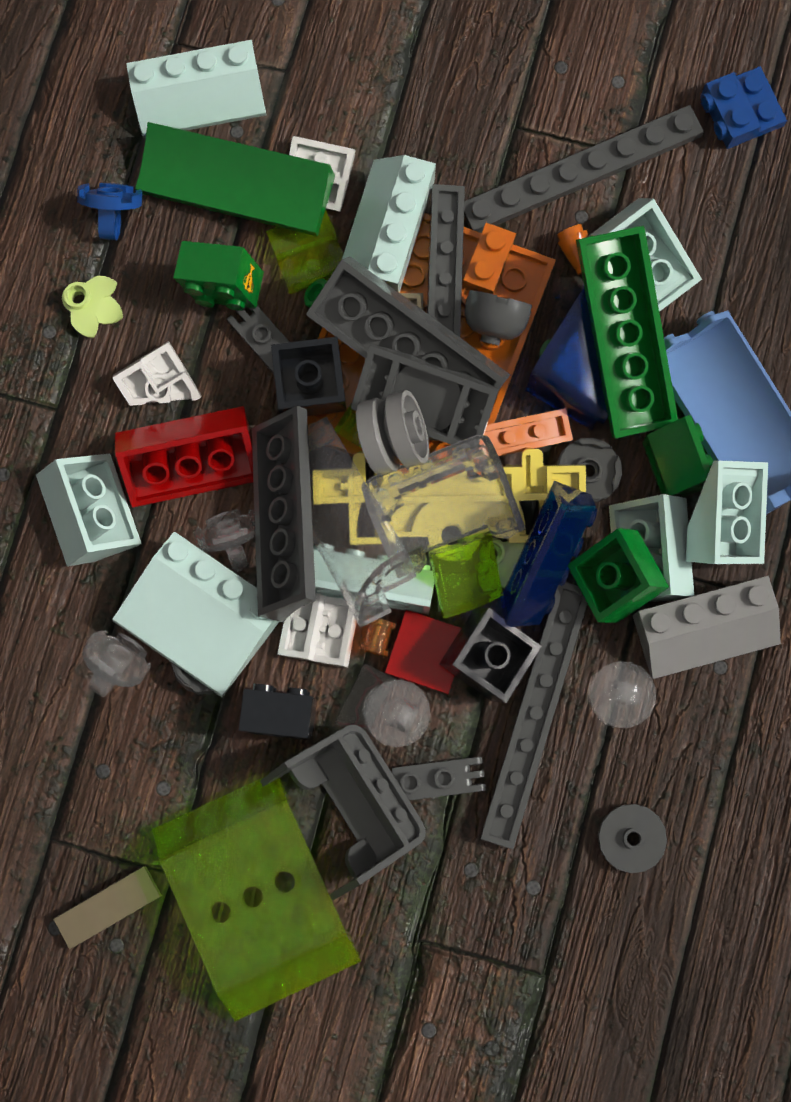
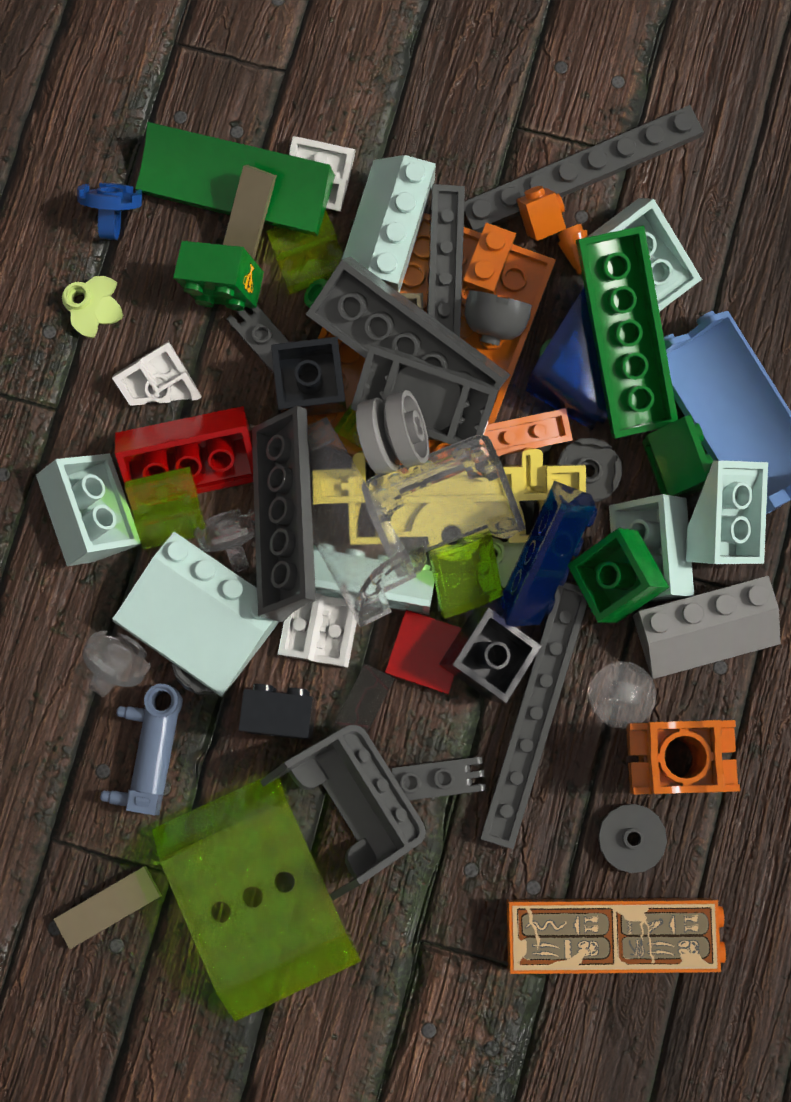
(152, 753): none -> sand blue piece
(164, 506): none -> clear neon green slope
(197, 87): light aqua slope -> none
(249, 209): none -> dark tan tile
(377, 637): clear orange bush -> none
(396, 713): clear tile -> none
(541, 212): none -> orange brick
(614, 935): none -> brick
(706, 742): none -> orange piece
(742, 107): blue plate -> none

